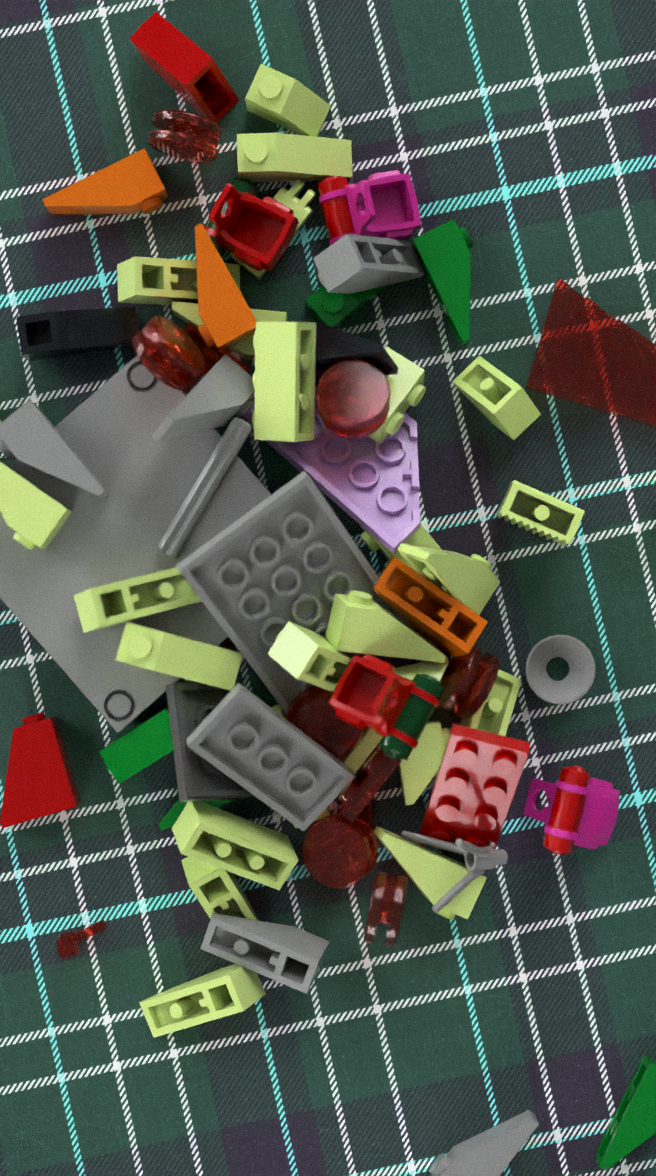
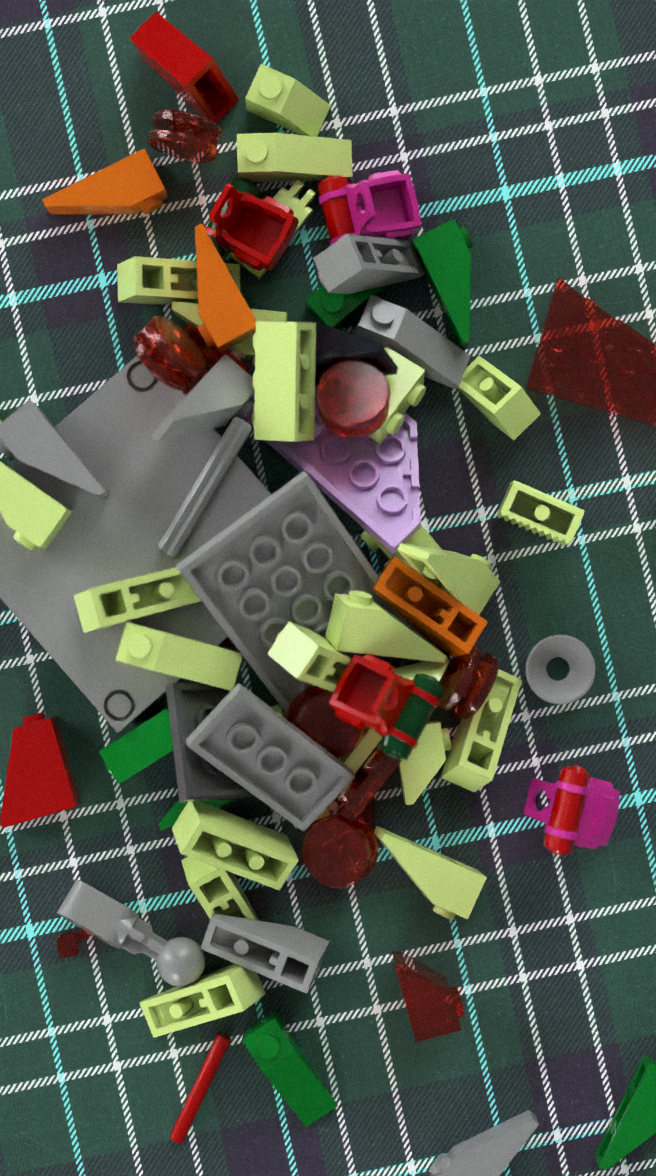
(76, 331): black slope -> none
(177, 960): none -> light grey beam
(200, 1088): none -> red bar
(288, 1068): none -> green slope
(386, 906): clear red head -> none
(414, 340): none -> light grey slope
(428, 998): none -> clear red slope
(474, 787): plate -> none
(476, 860): light grey plant -> none

